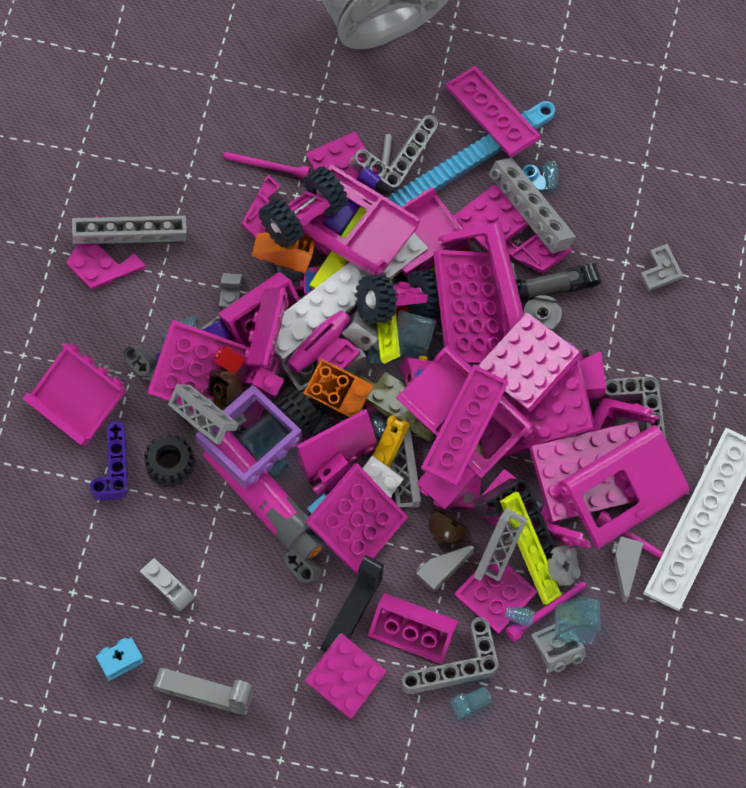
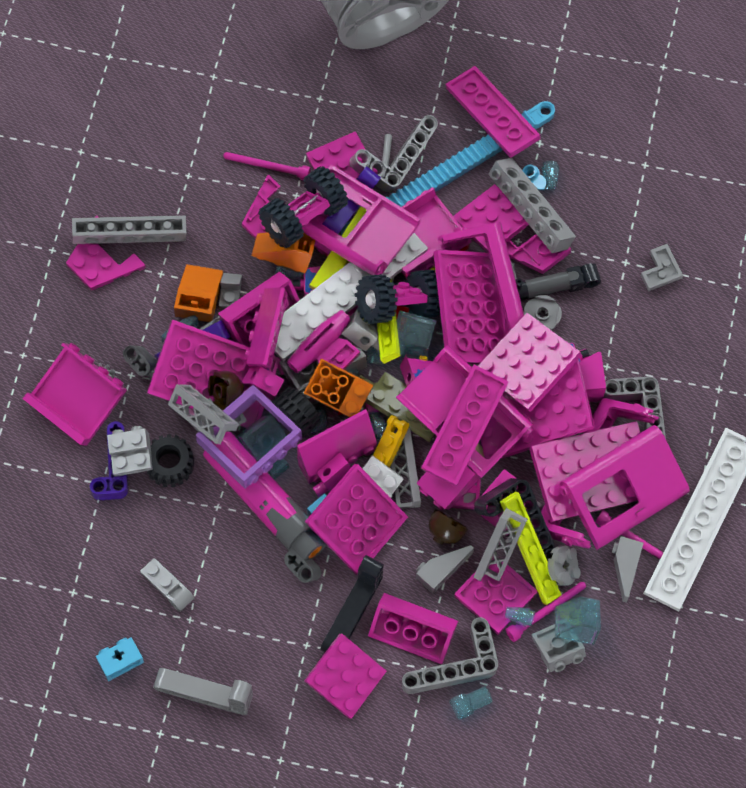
(130, 451): none -> light grey plate
(198, 293): none -> orange slope
(228, 359): red brick -> none

